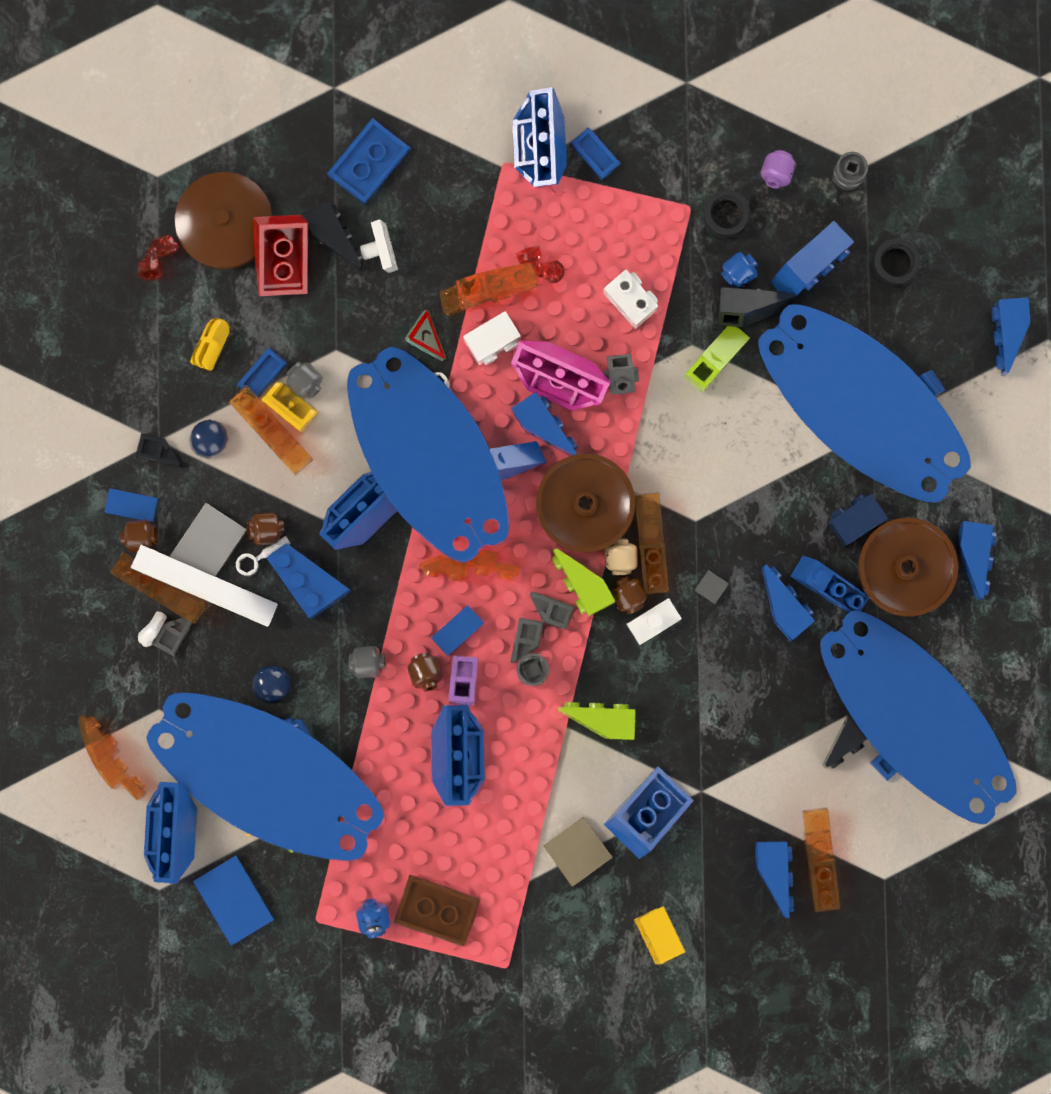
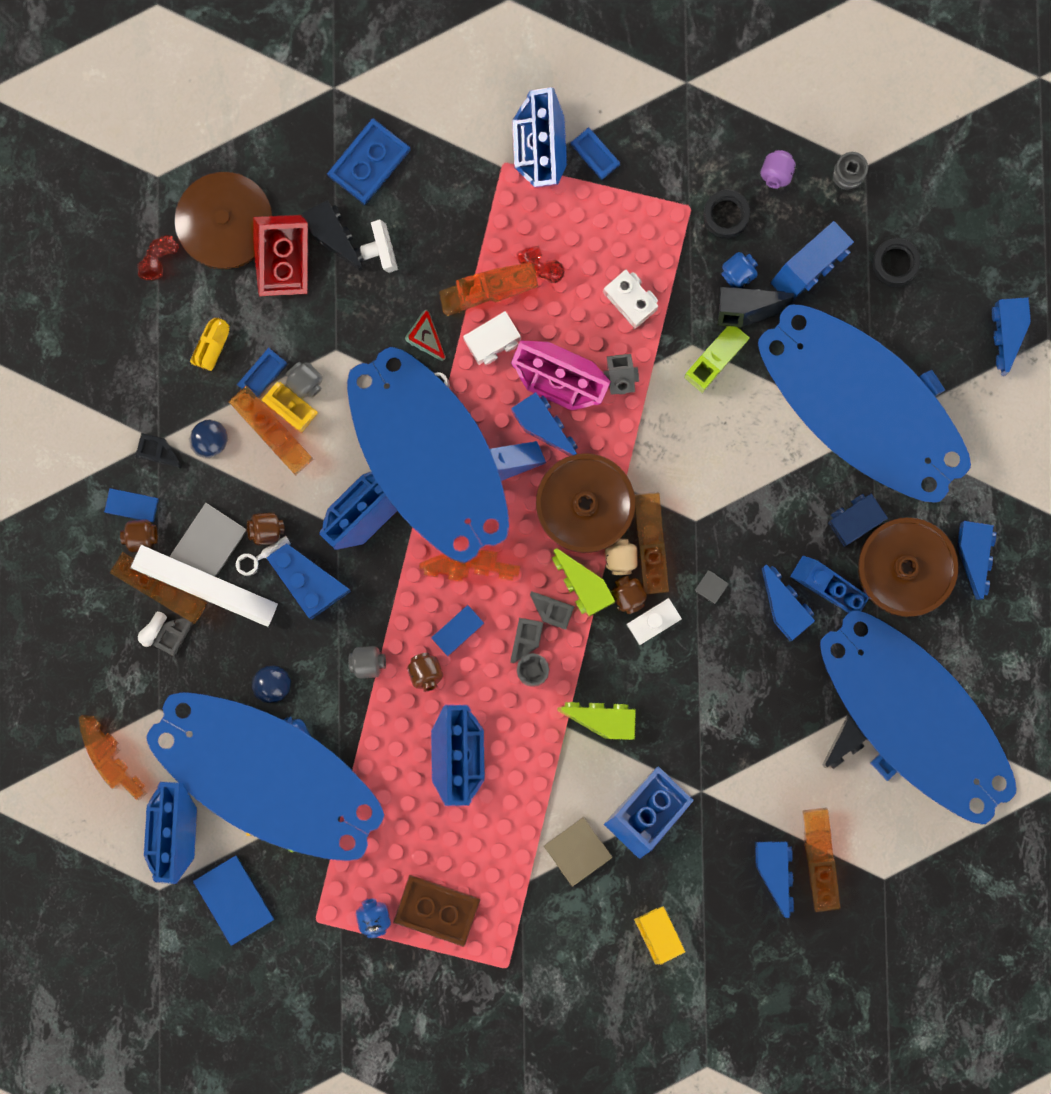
(463, 680): medium lavender brick -> none

